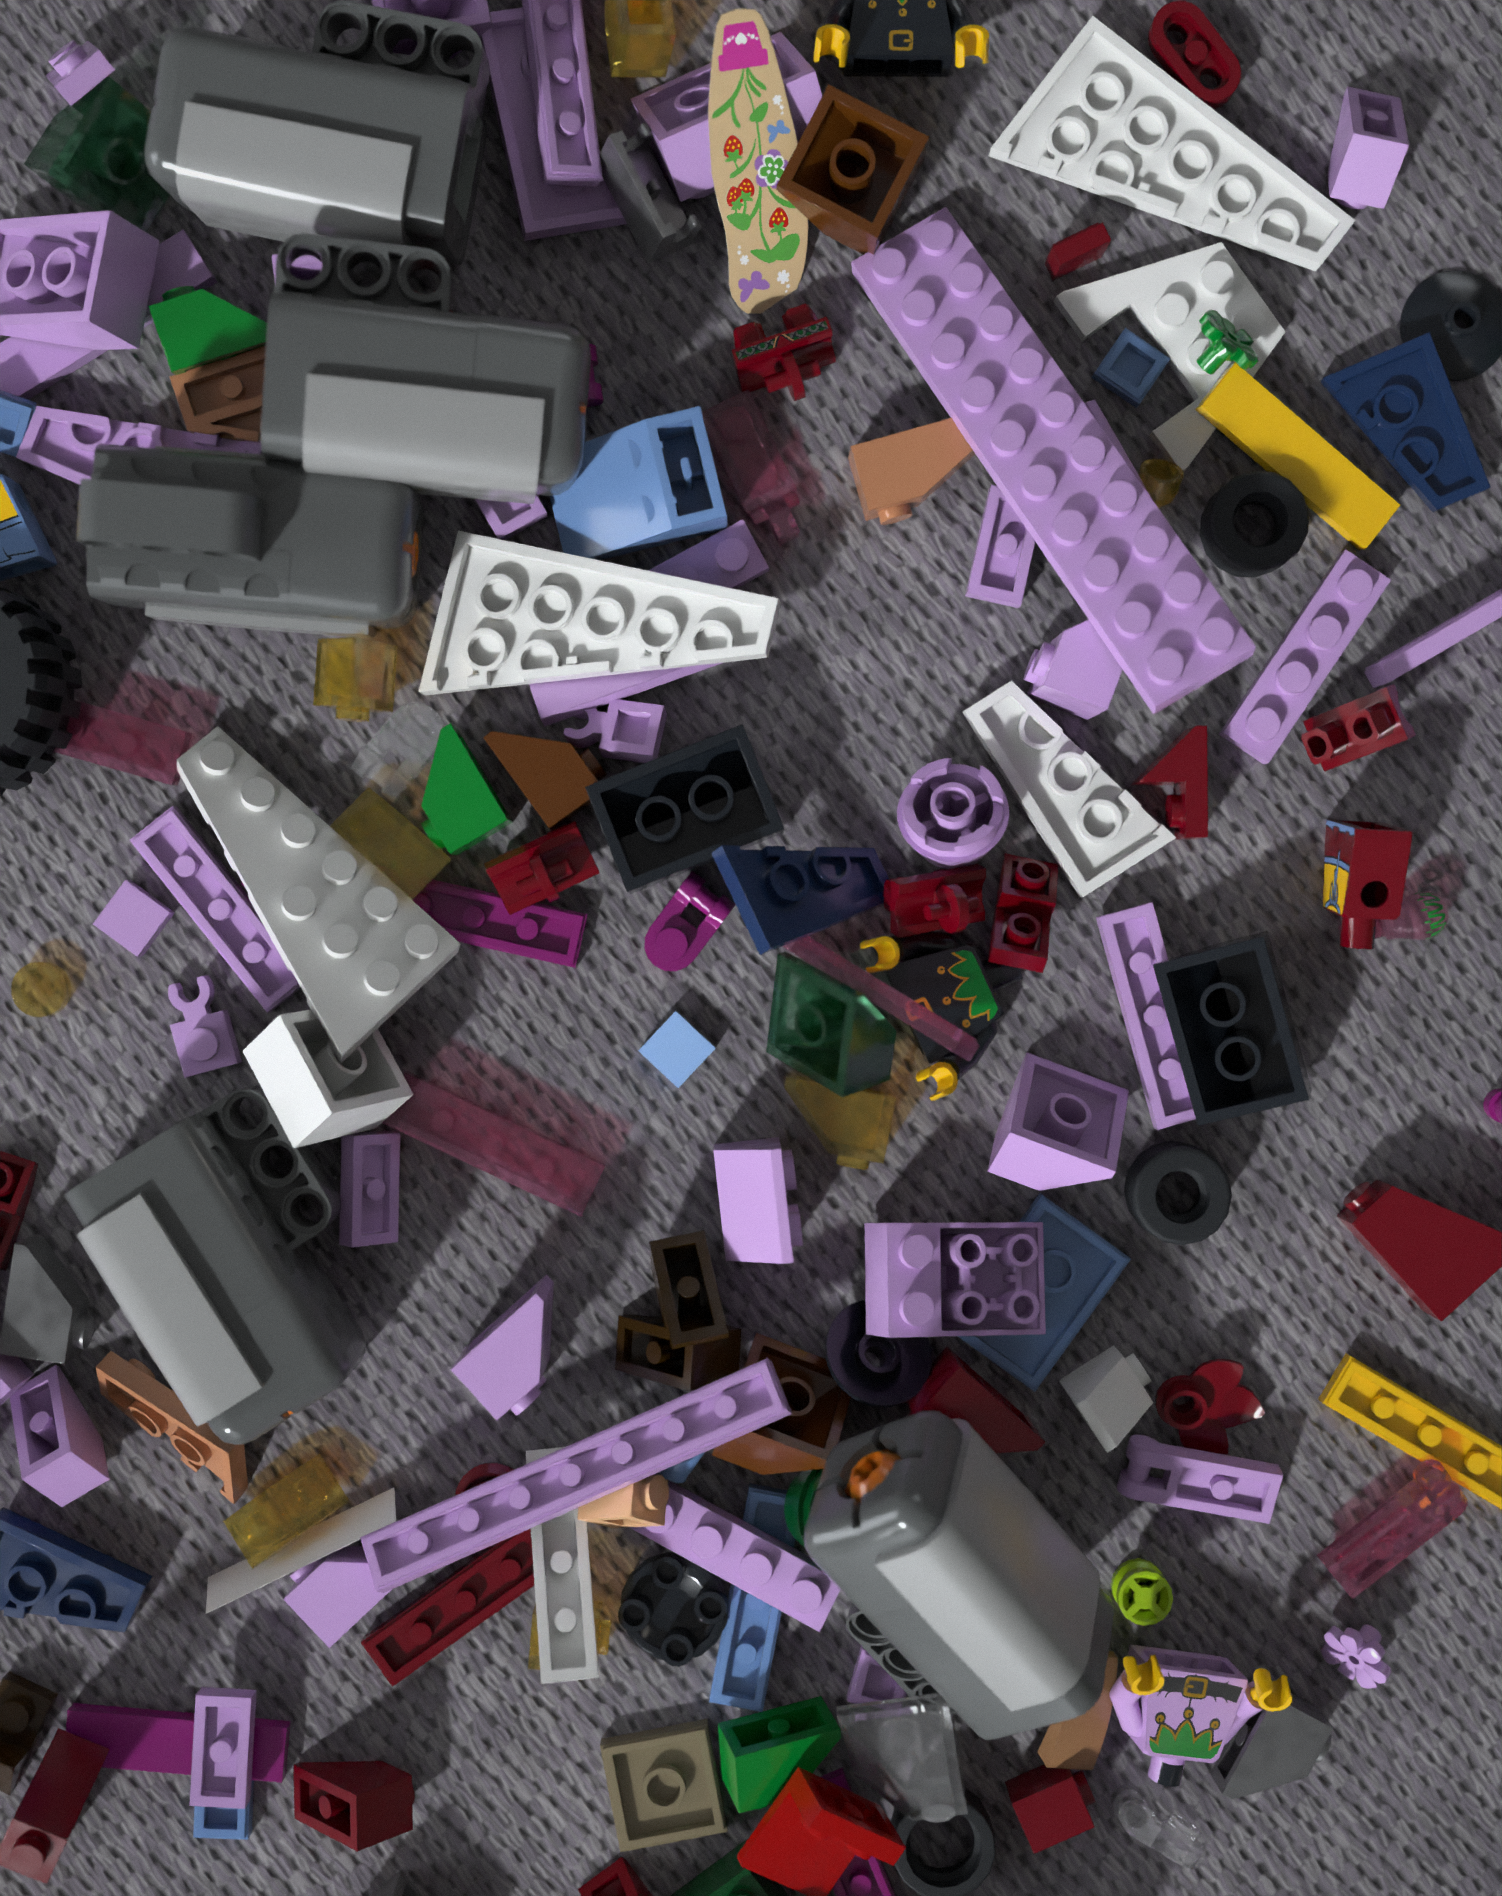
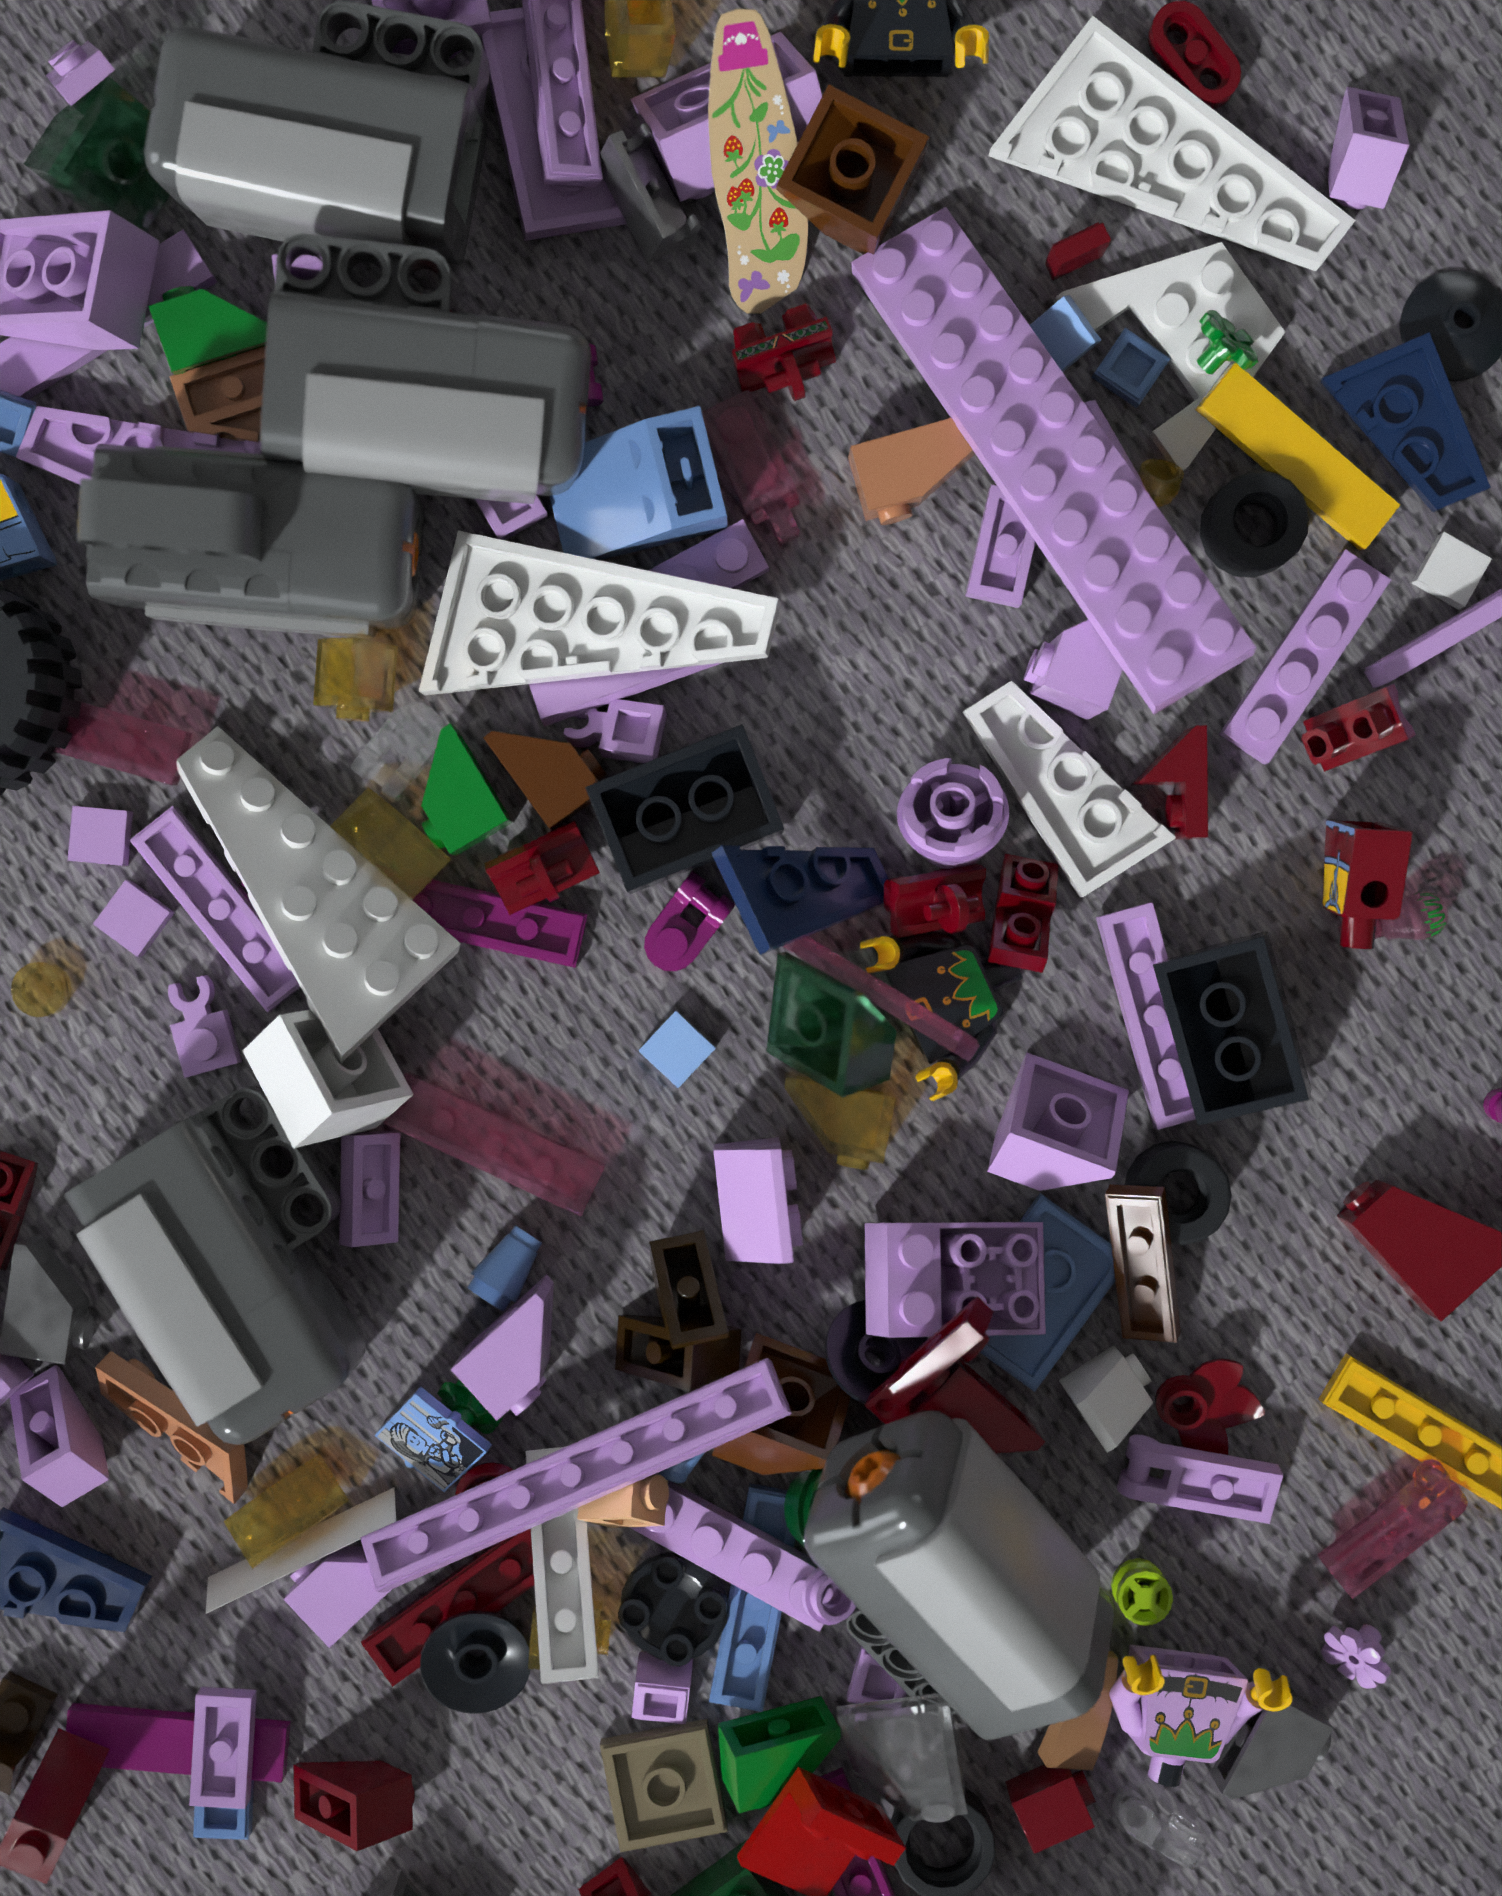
(100, 835): none -> lavender tile
(433, 1439): none -> piece
(460, 1399): none -> green plant
(473, 1682): none -> black dish
(505, 1269): none -> medium blue cone
(661, 1690): none -> lavender slope
(829, 1613): none -> lavender plate
(929, 1364): none -> dark red hinge
(1065, 332): none -> light blue tile
(1143, 1262): none -> reddish brown tile
(1451, 570): none -> white tile

